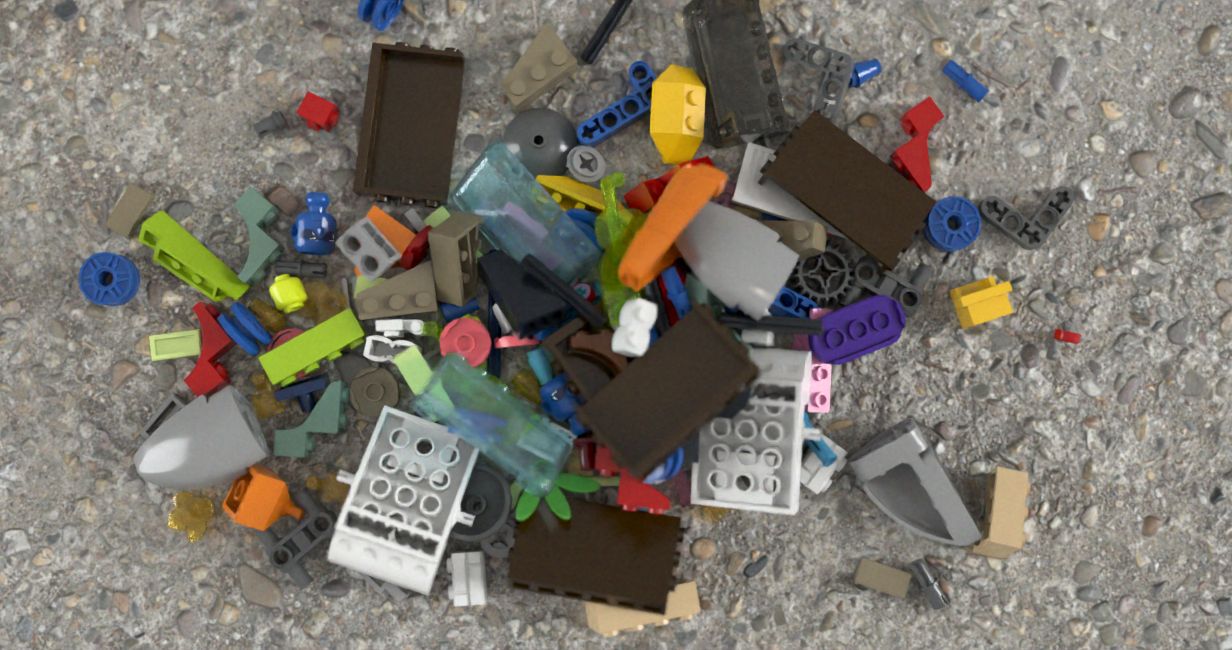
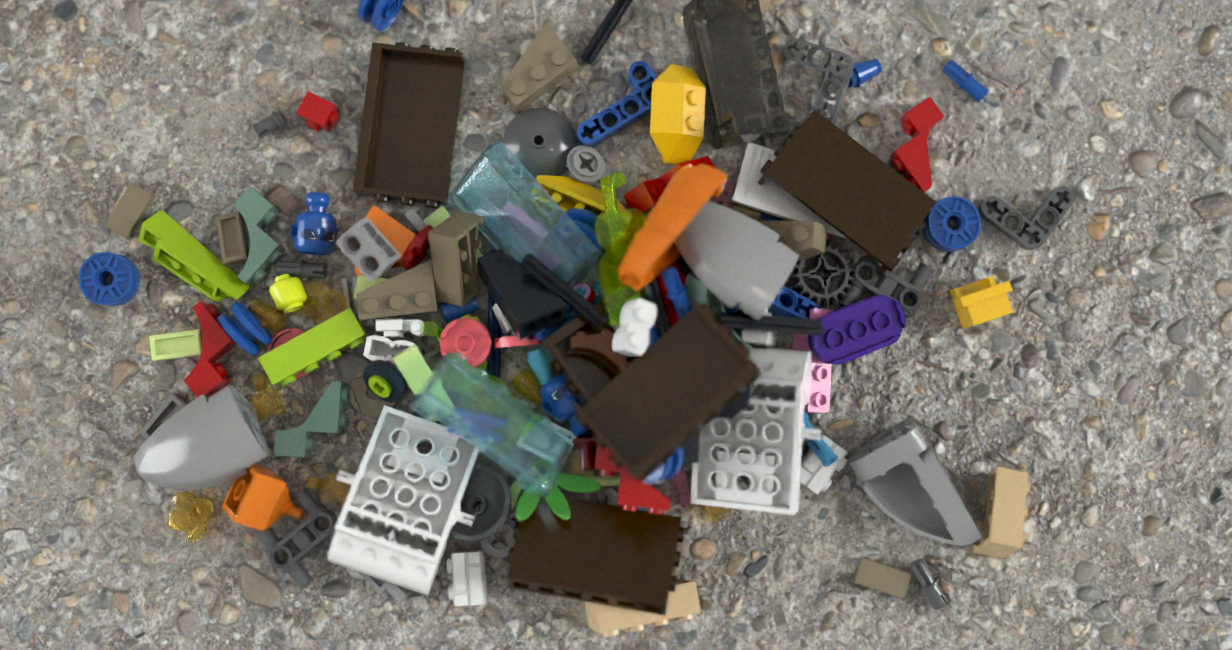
(232, 238): none -> dark tan tile
(303, 390): dark blue tile -> none
(385, 381): none -> black wheel
(1067, 336): red tile -> none

